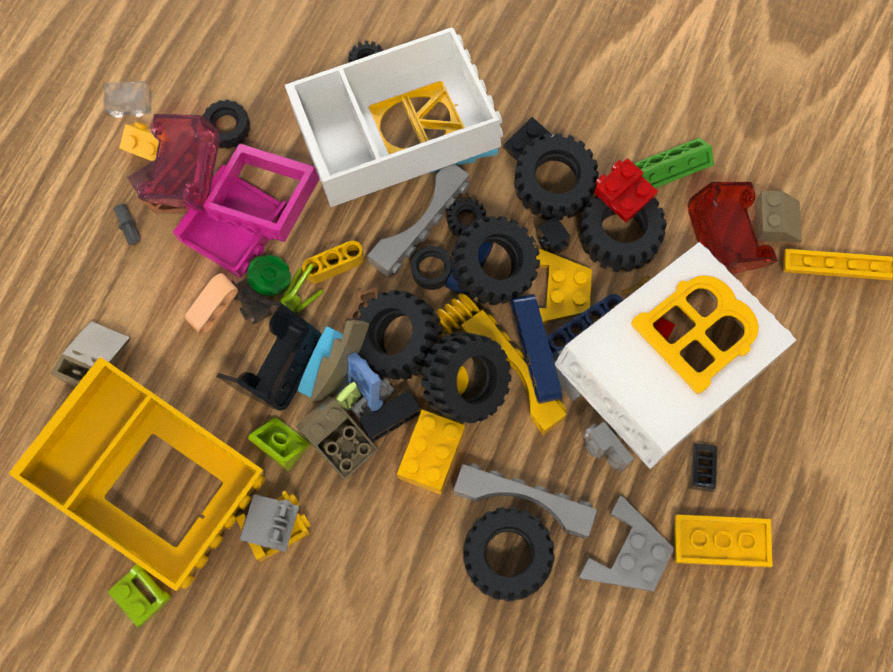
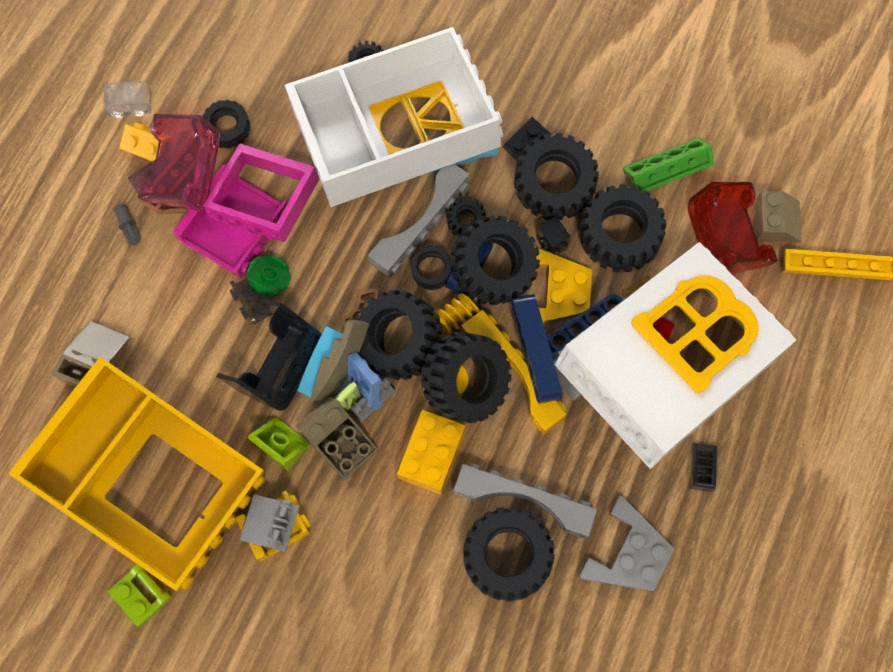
(211, 303): light nougat beam -> none
(290, 298): lime plant -> none
(340, 253): yellow beam -> none
(390, 416): black piece -> none
(603, 442): light grey plate -> none
(625, 189): red plate -> none
(723, 541): yellow plate -> none

